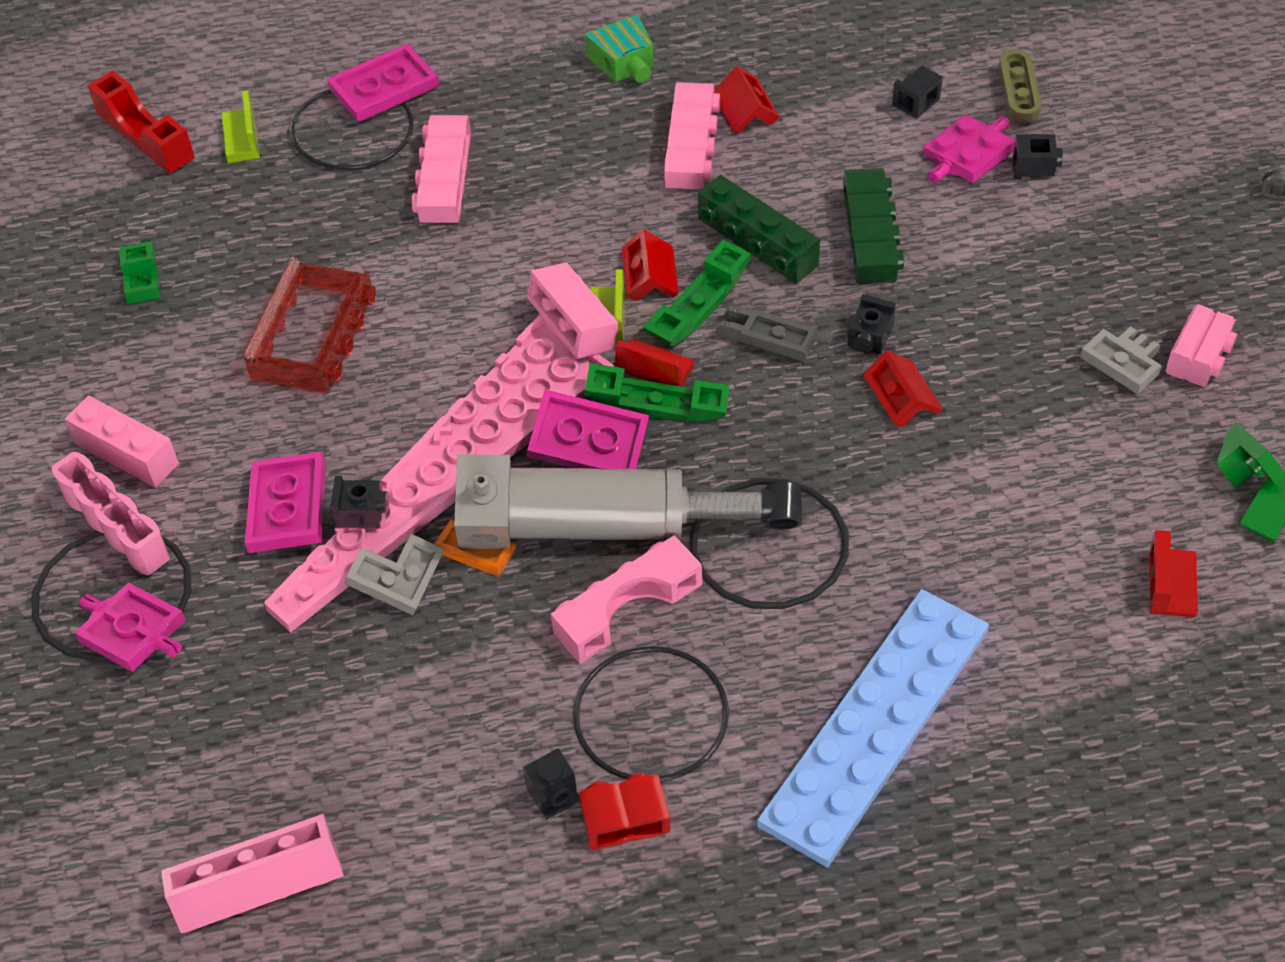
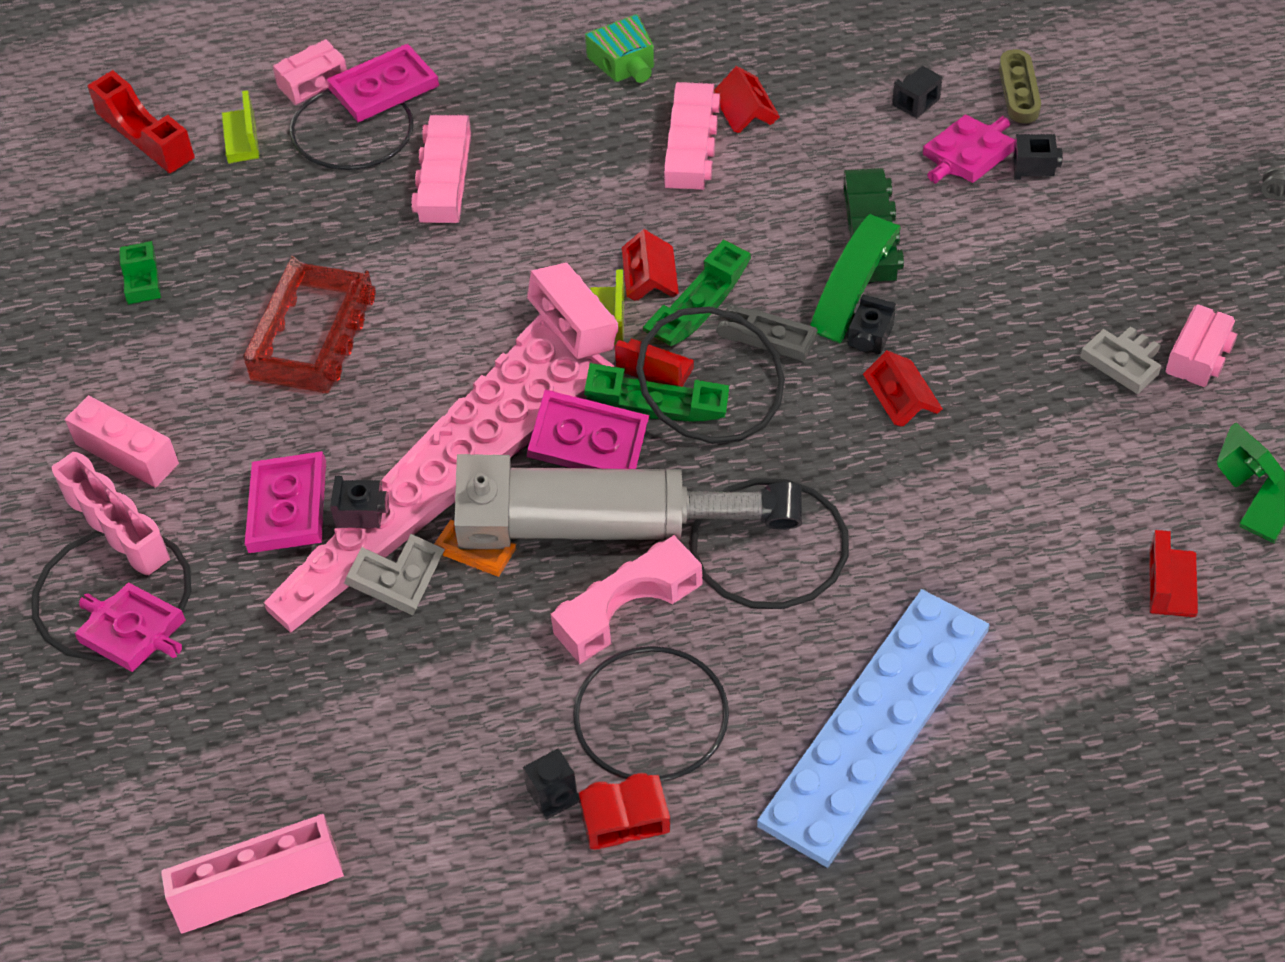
(308, 71): none -> bright pink brick
(720, 439): none -> black piece
(758, 229): dark green brick -> none
(852, 275): none -> green slope

